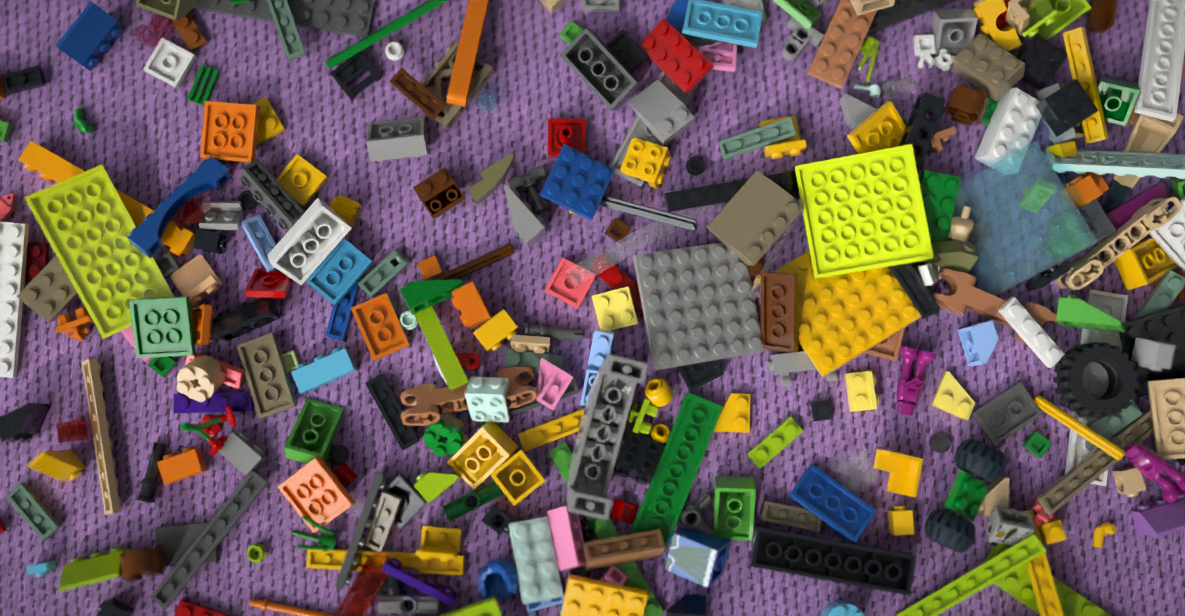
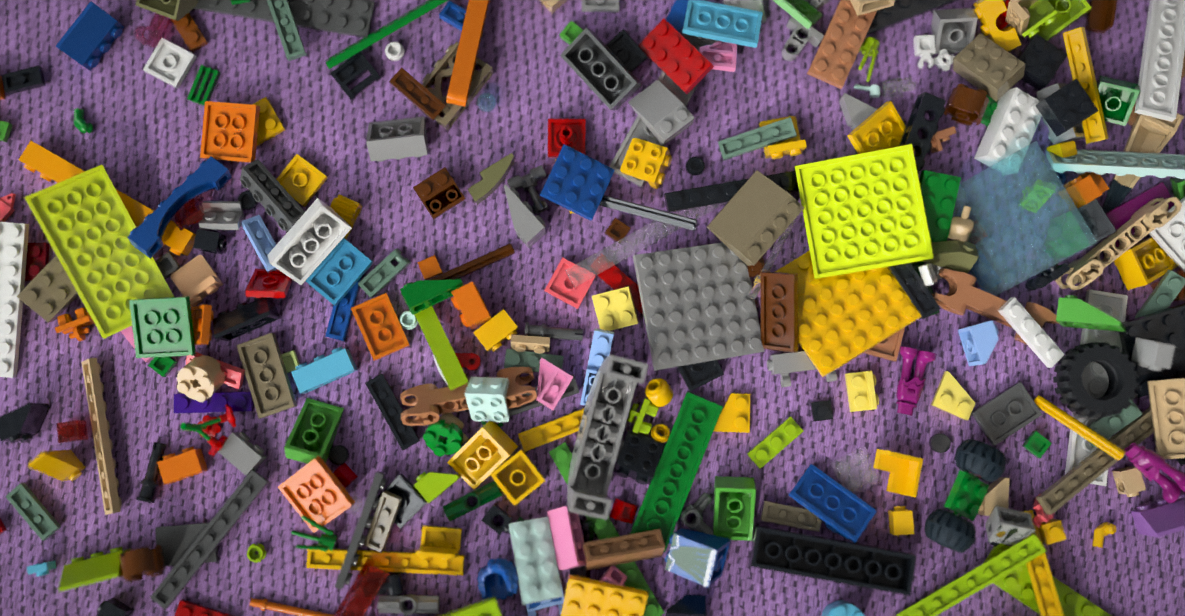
(413, 577): dark purple plate -> none
(453, 15): none -> blue plate

